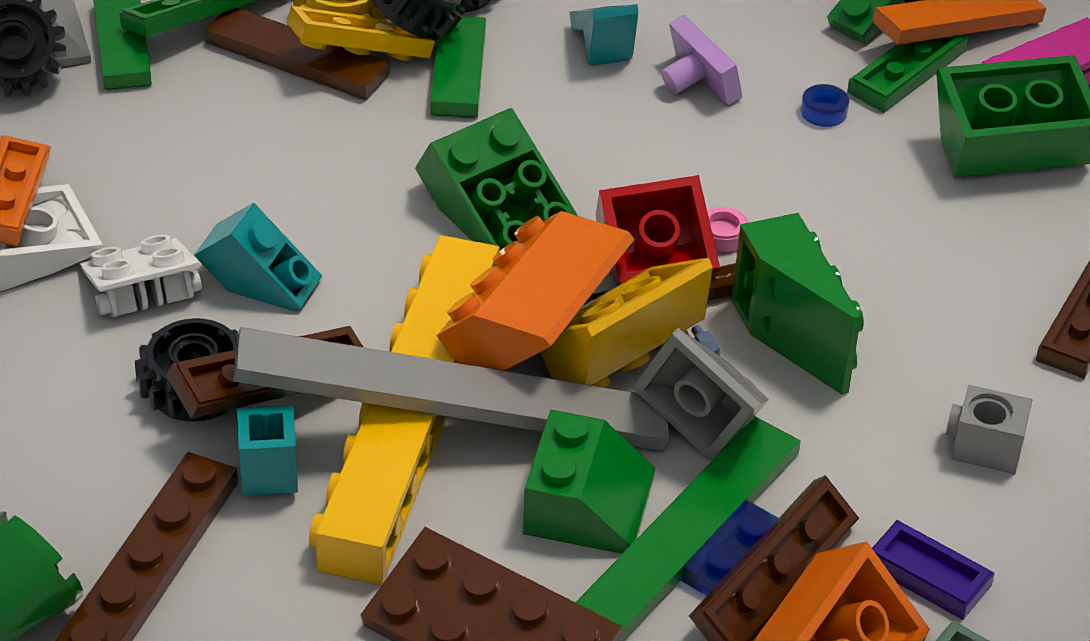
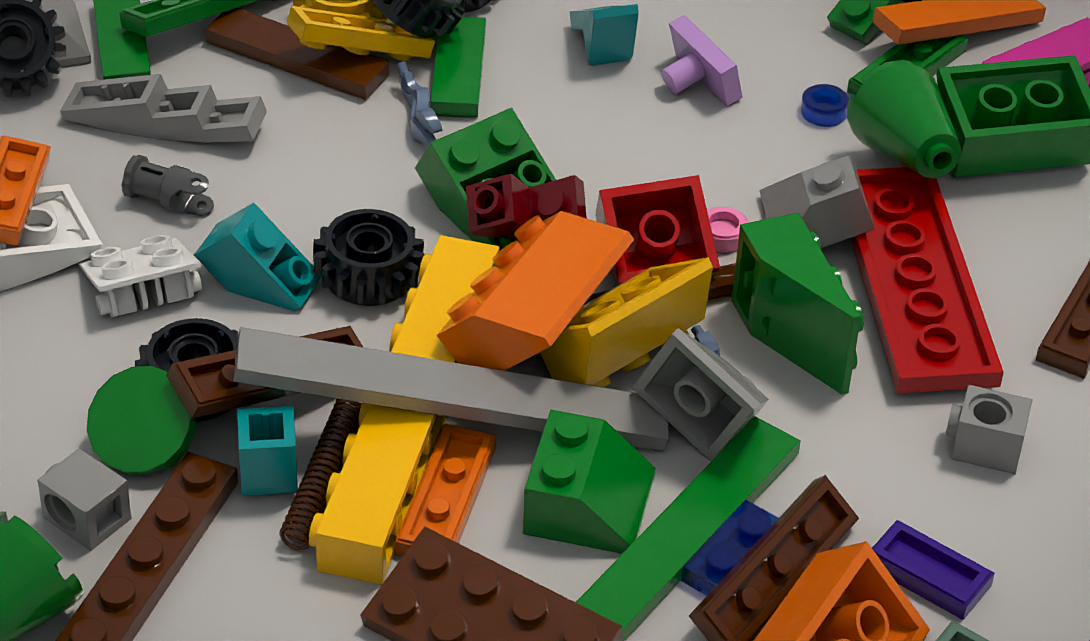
(84, 499): none -> light grey brick
(139, 422): none -> green tile
(150, 110): none -> light grey slope
(168, 185): none -> dark grey piece
(316, 459): none -> reddish brown piece
(368, 257): none -> black gear
(423, 119): none -> sand blue hair
(448, 485): none -> orange tile
(506, 203): none -> dark red slope
(825, 198): none -> light grey slope
(905, 118): none -> green cone
(922, 287): none -> red plate

